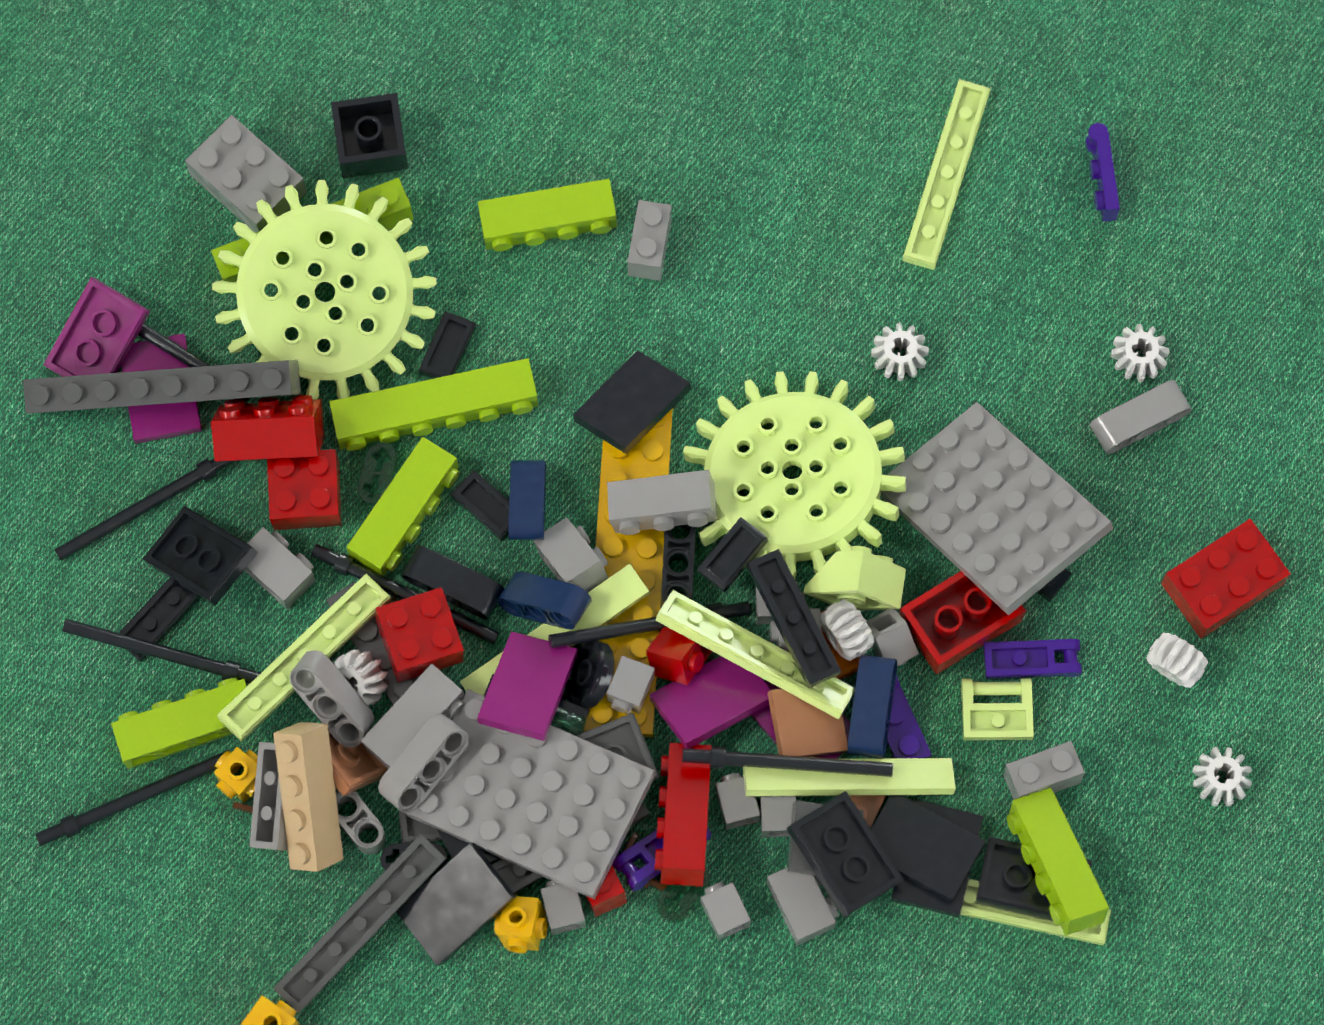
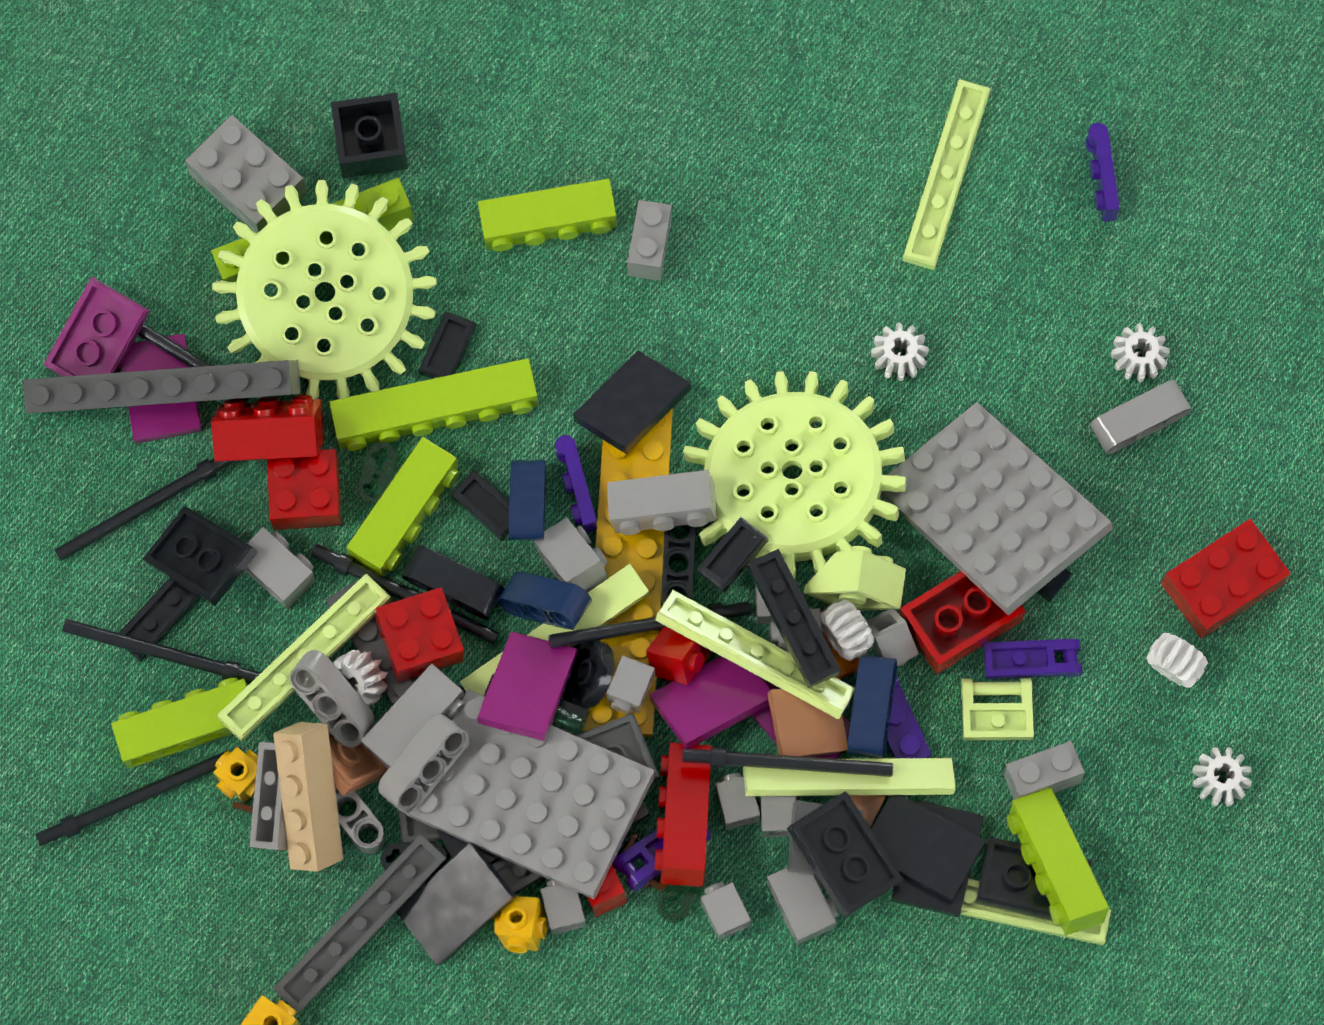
(575, 482): none -> dark purple plate

